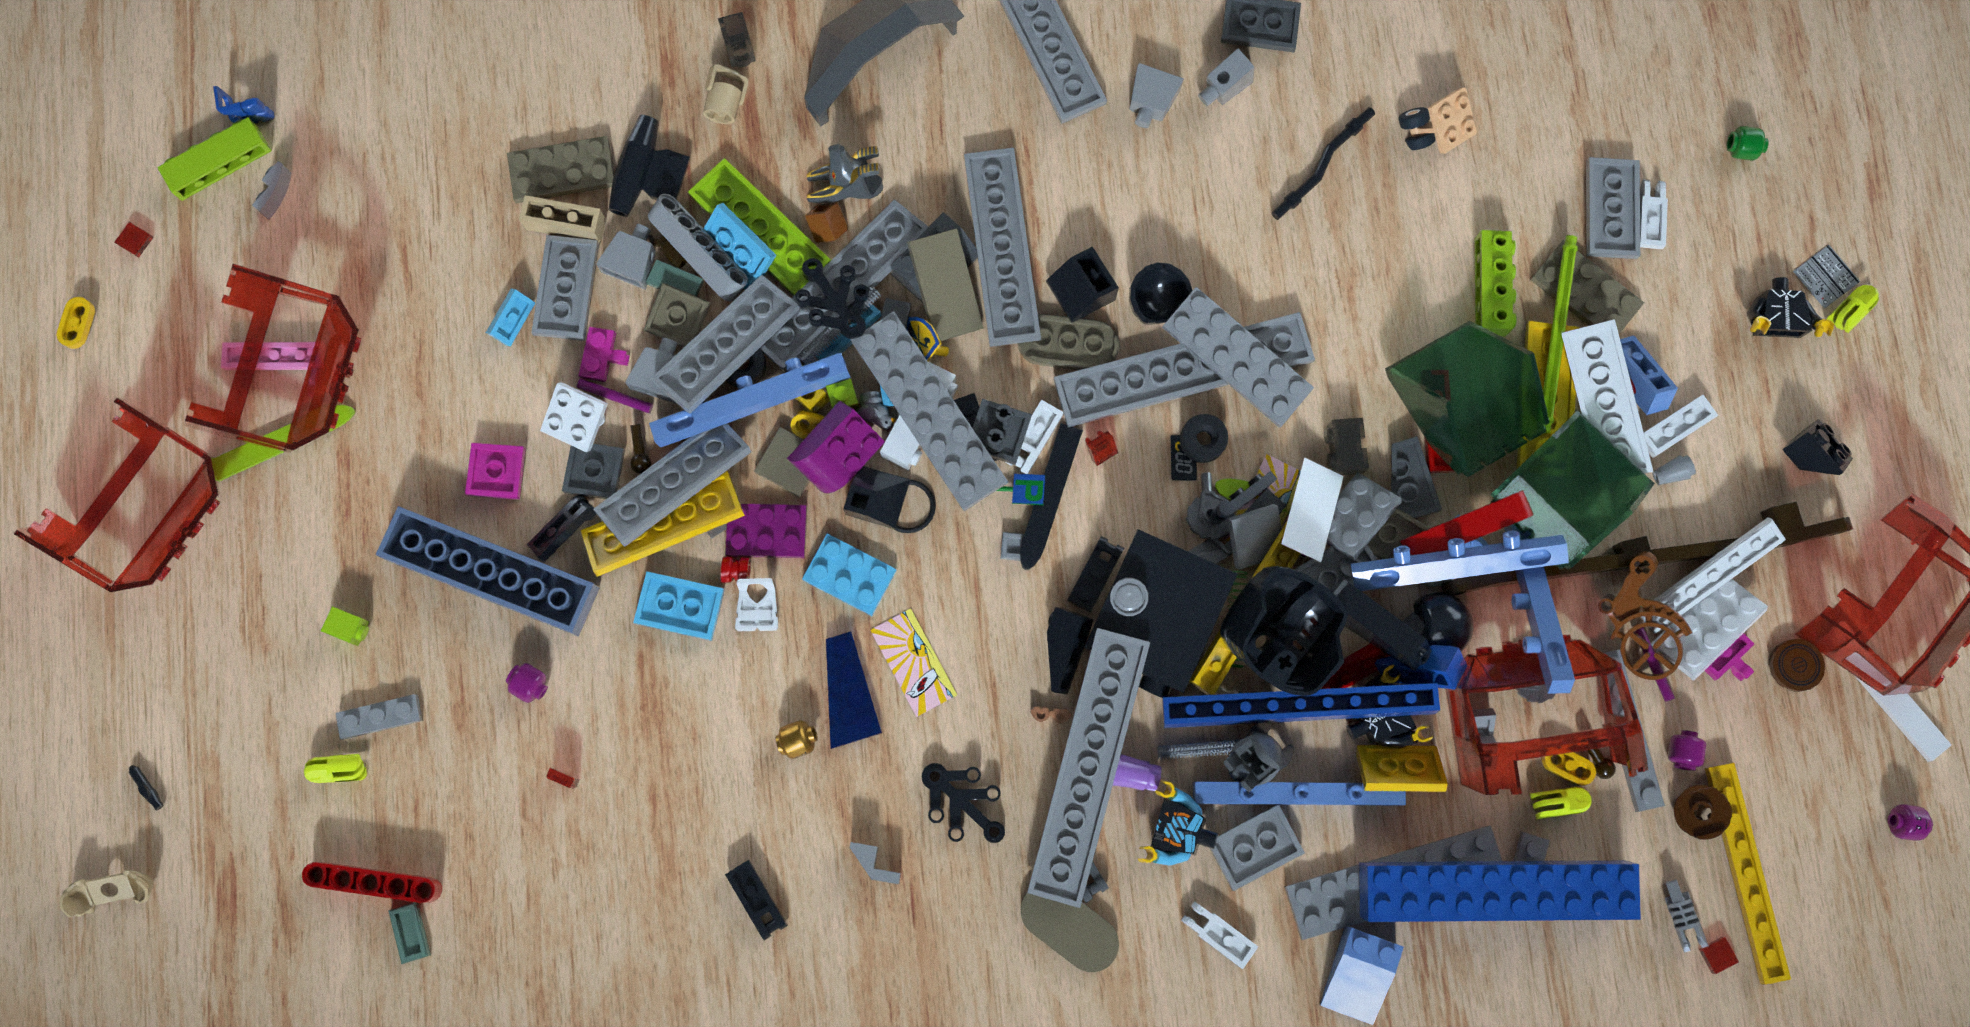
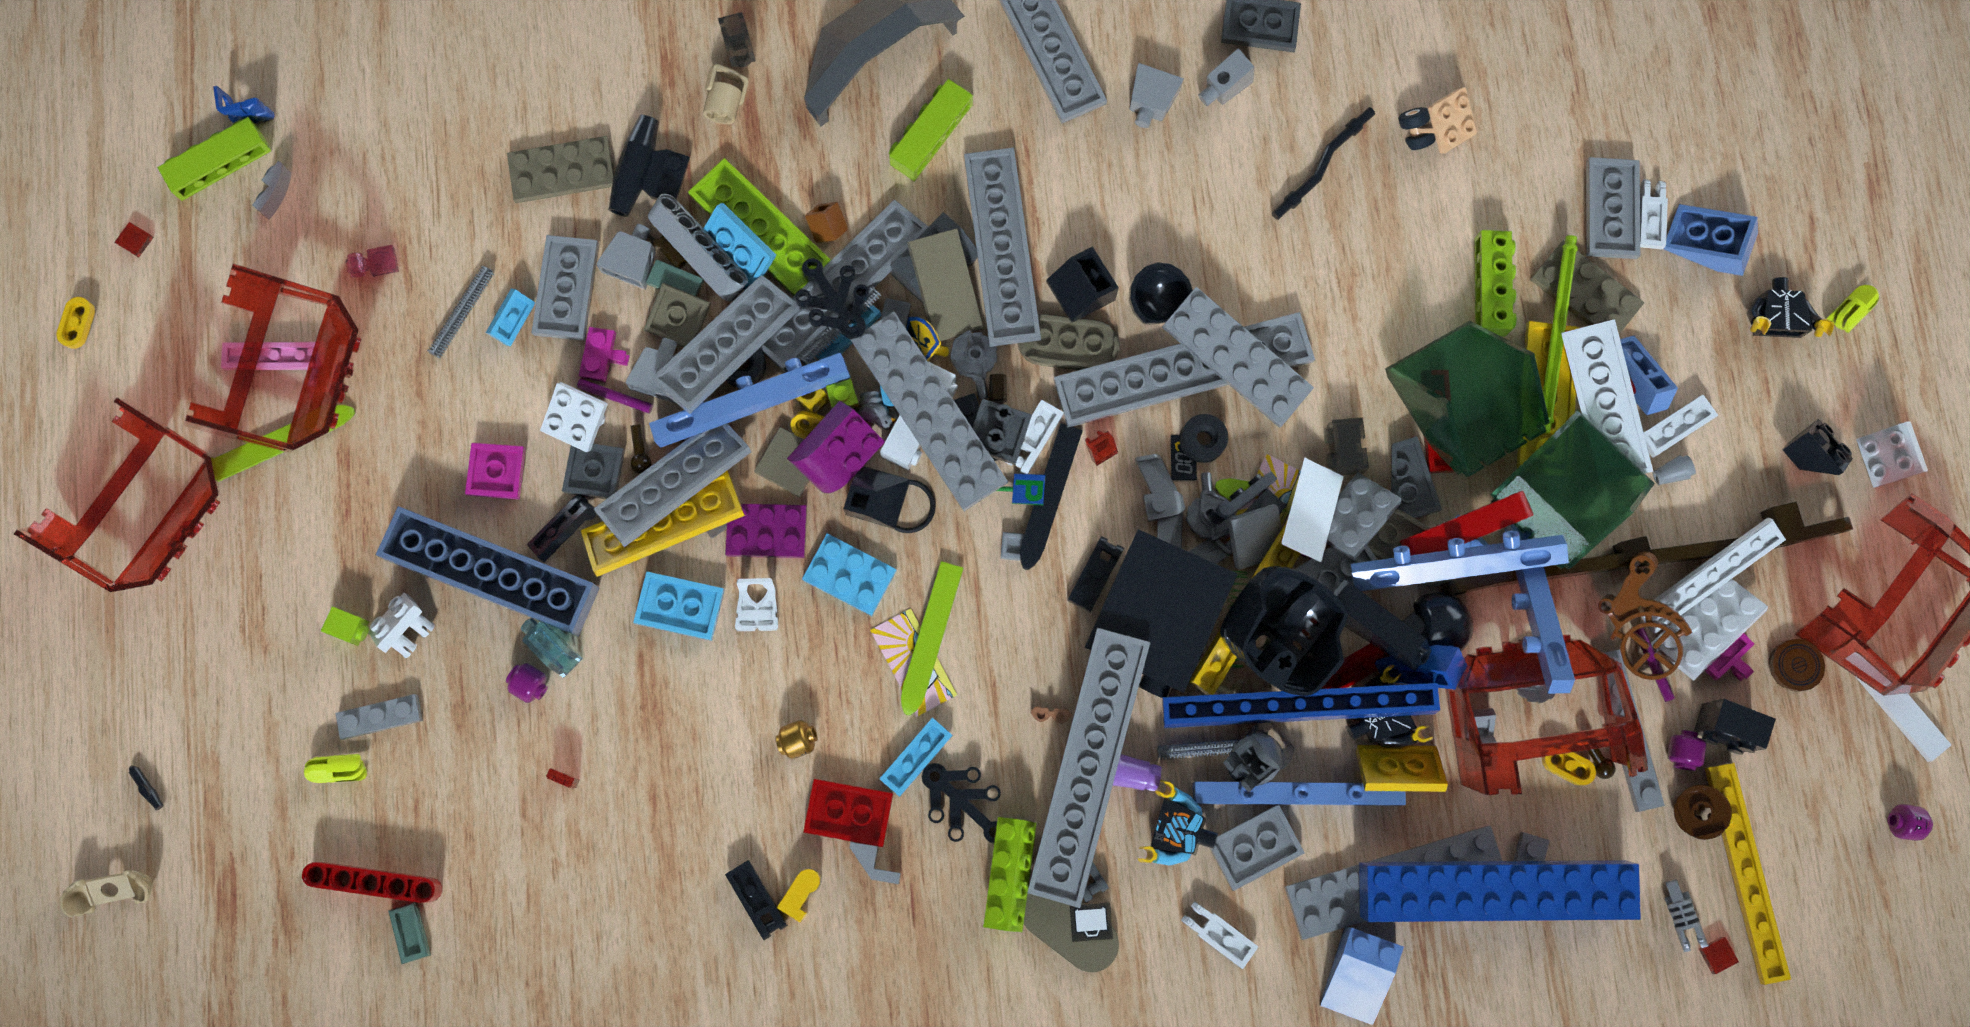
(379, 261): none -> clear pink plate
(401, 614): none -> white plate
(460, 311): none -> light grey axle
(550, 647): none -> clear light blue torso
(562, 218): tan brick -> none
(738, 570): red wheel -> none
(798, 893): none -> yellow leg
(847, 175): dark grey piece -> none
(848, 813): none -> red plate
(849, 698): clear blue wing -> none
(916, 757): none -> medium azure plate
(930, 130): none -> lime brick
(930, 637): none -> lime piece
(974, 358): none -> flat silver piece
(998, 388): none -> dark brown bar
(1010, 874): none -> lime brick
(1066, 642): black slope -> none
(1091, 922): none -> sticker
(1129, 596): light grey wheel -> none
(1164, 501): none -> light grey plate
(1566, 800): neon yellow arm -> none
(1713, 238): none -> medium blue slope
(1734, 726): none -> black brick
(1747, 143): green head -> none
(1826, 276): light grey sticker -> none
(1892, 454): none -> white plate

